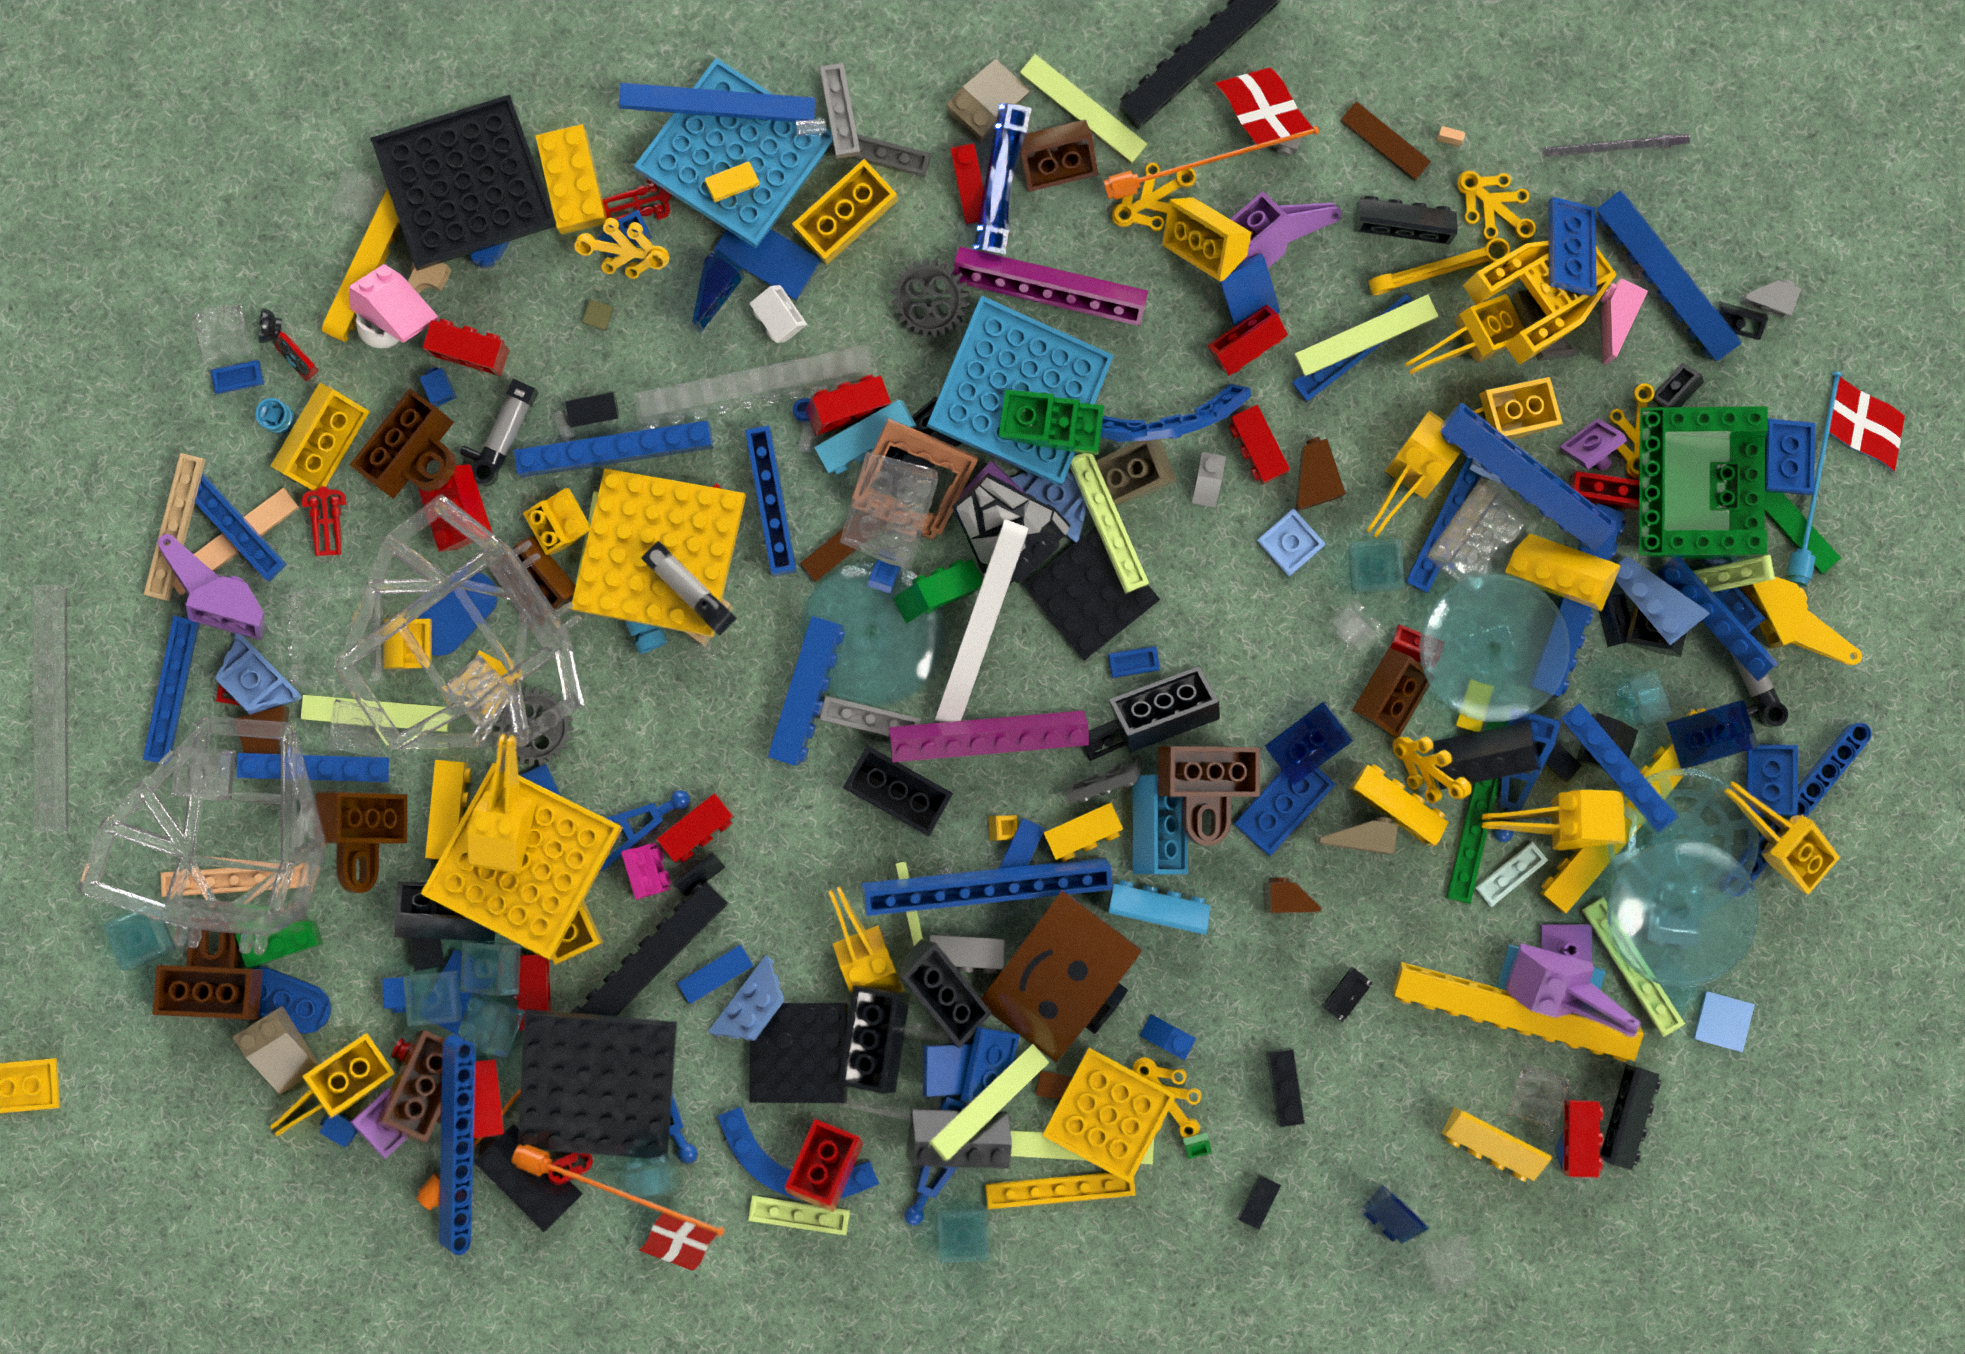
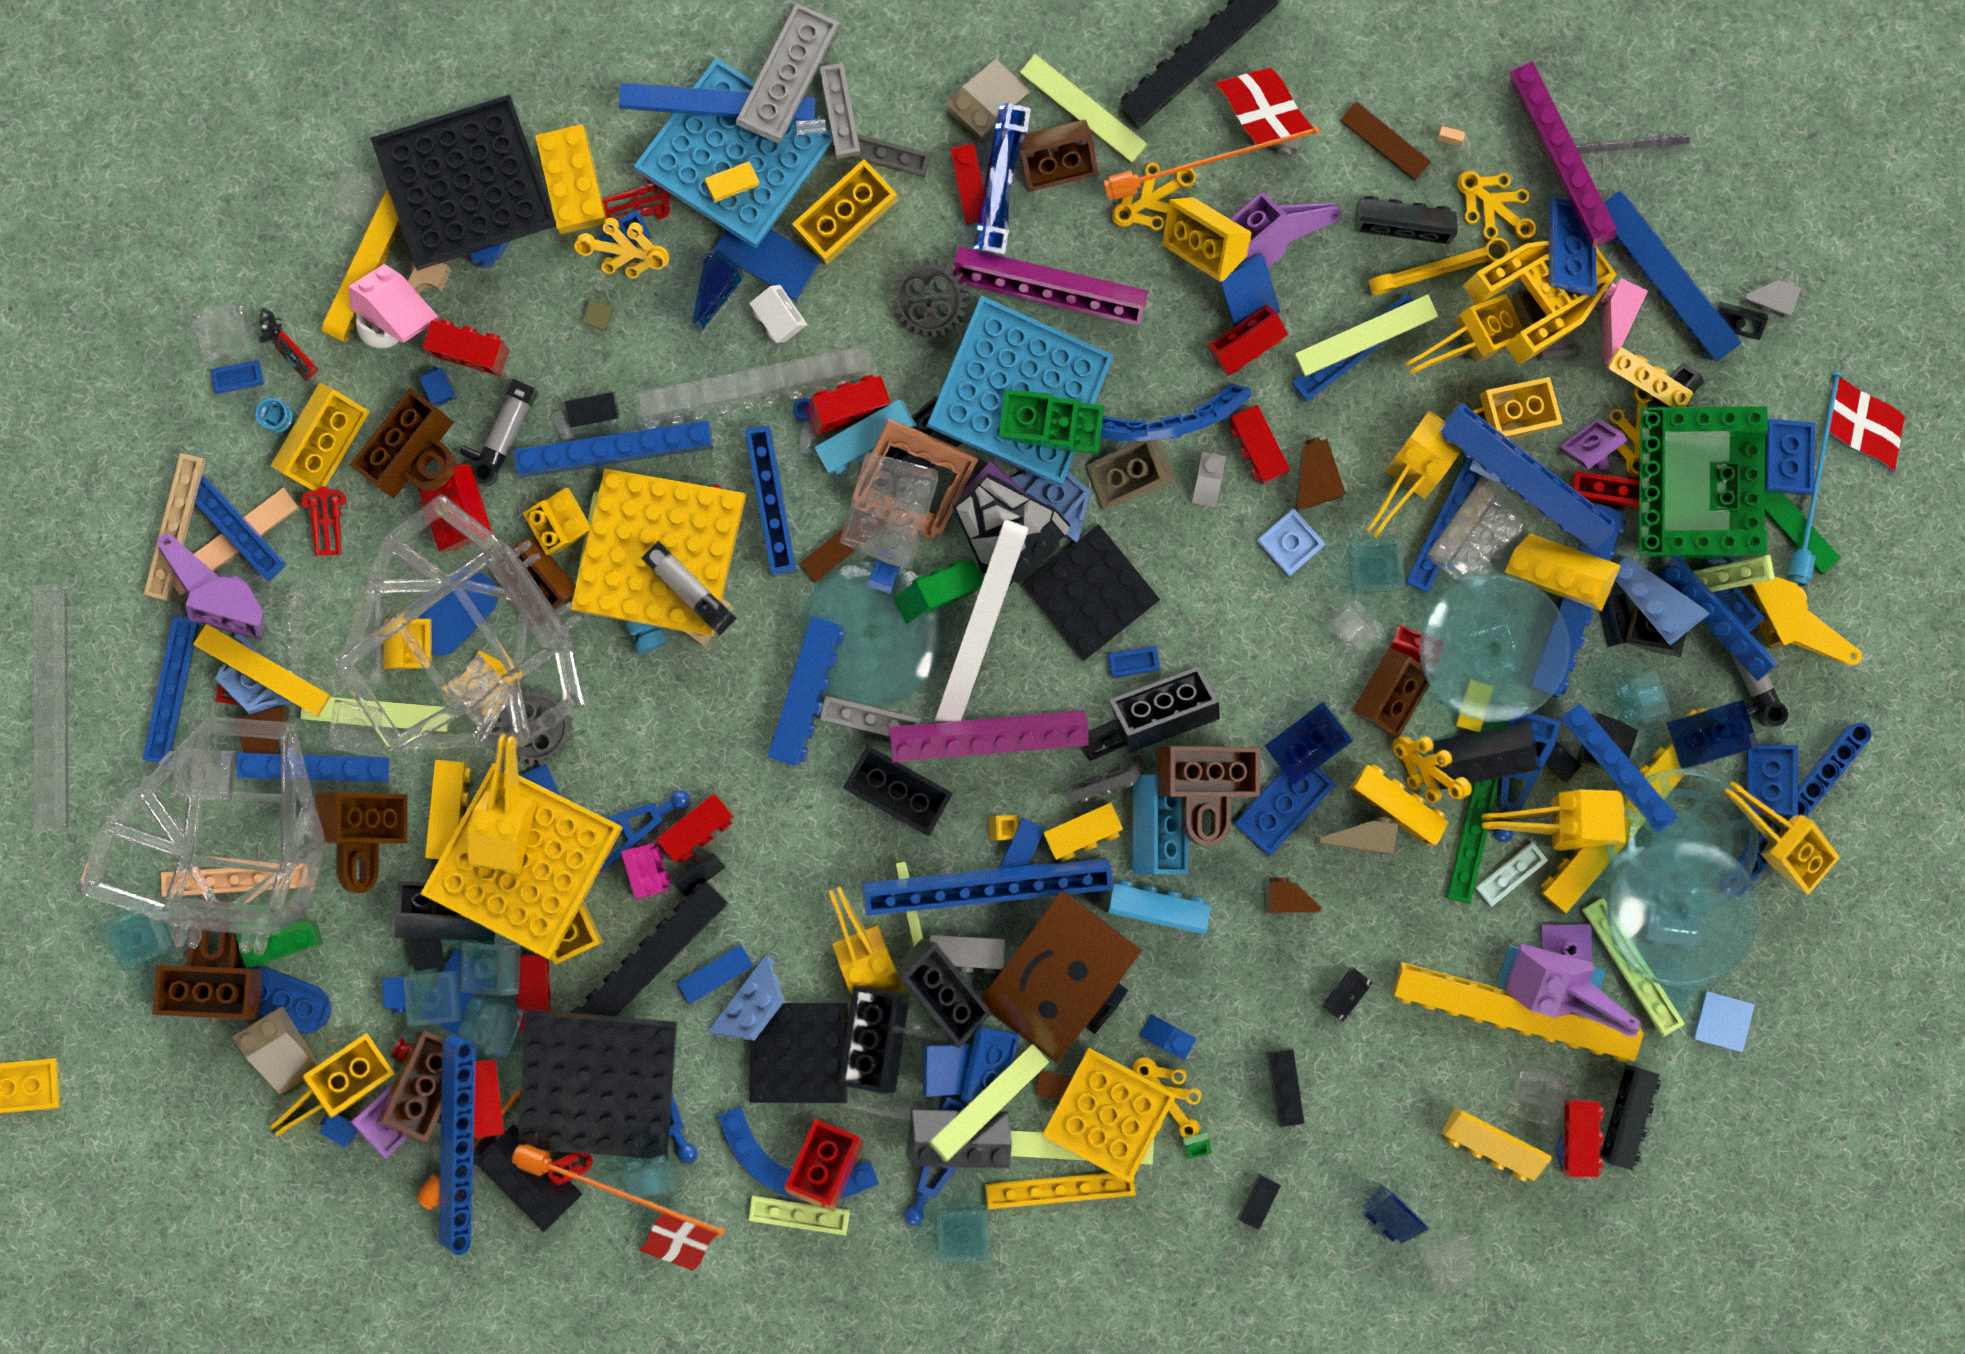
(262, 670): none -> yellow tile
(787, 73): none -> light grey tile
(1108, 522): yellowish green tile -> none
(1562, 154): none -> magenta brick
(1649, 378): none -> yellow bracket

